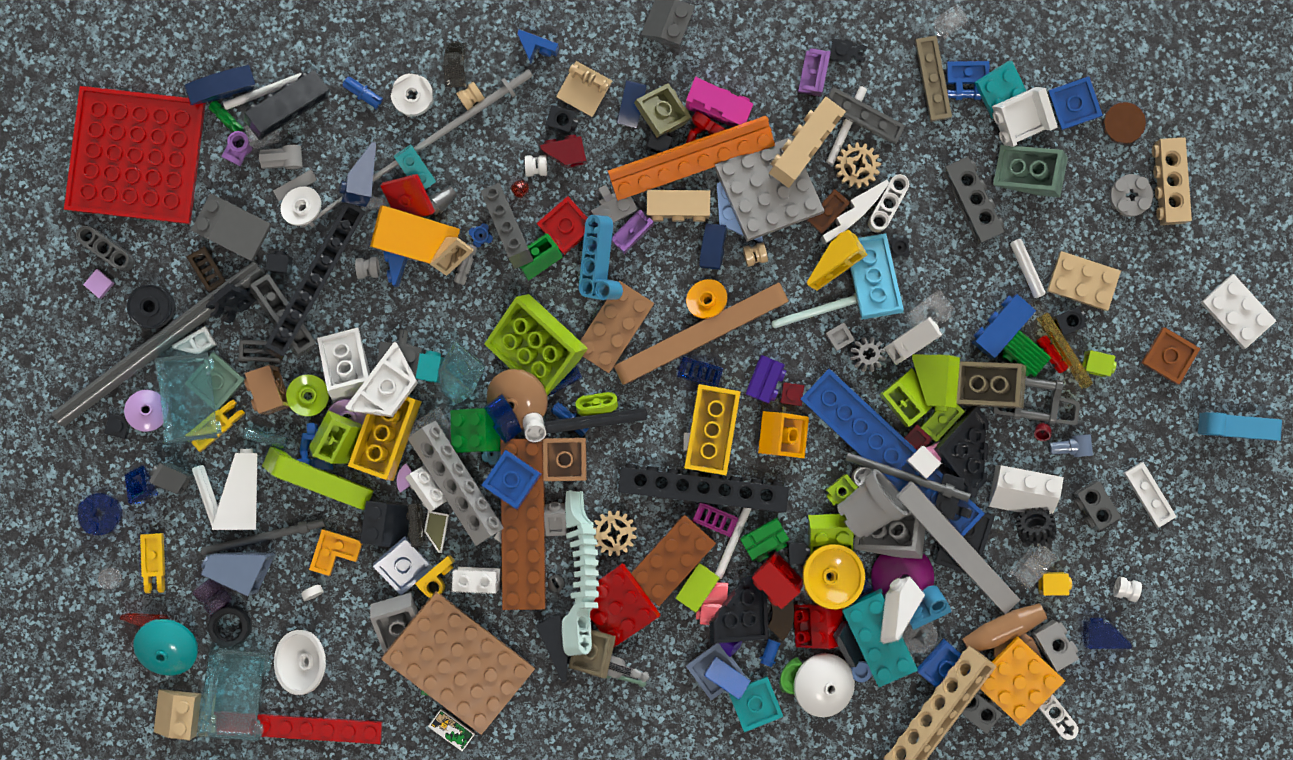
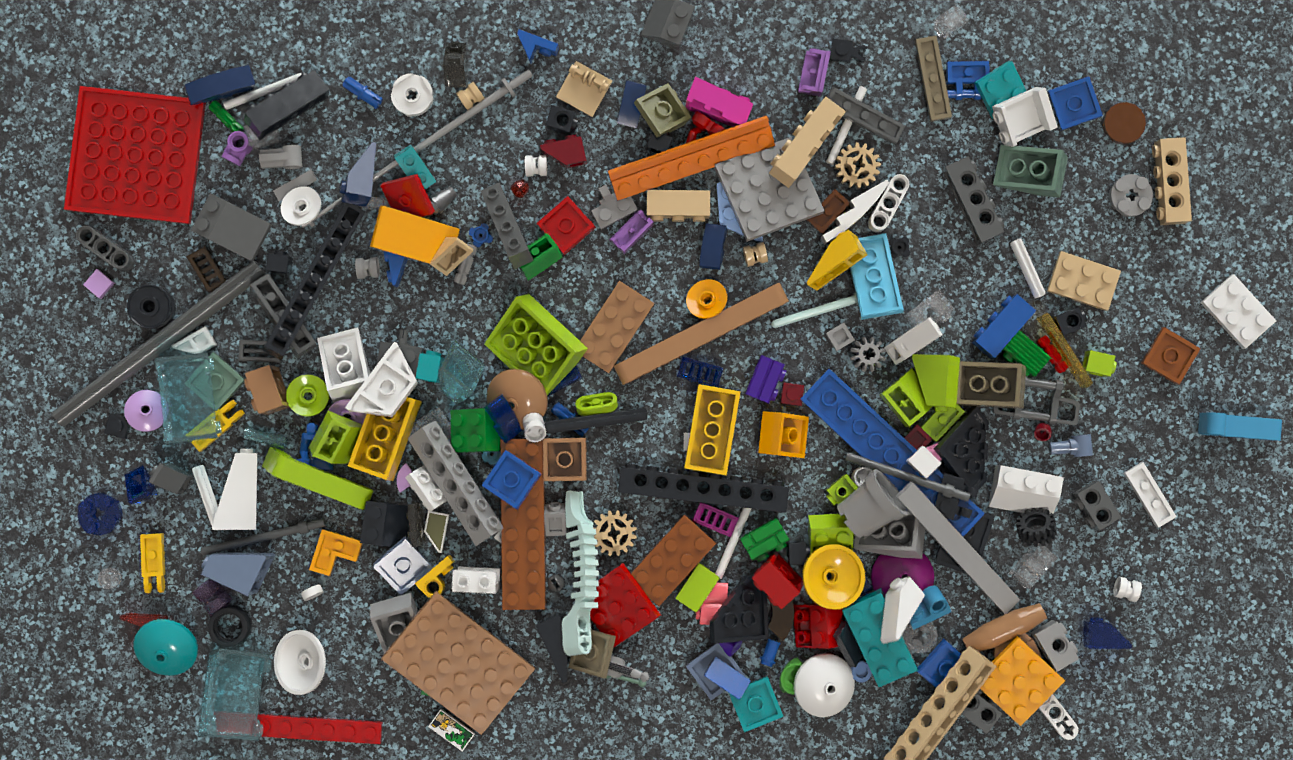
(177, 714): tan slope -> none
(230, 300): black plate -> none
(595, 260): dark azure beam -> none
(1055, 583): yellow brick -> none

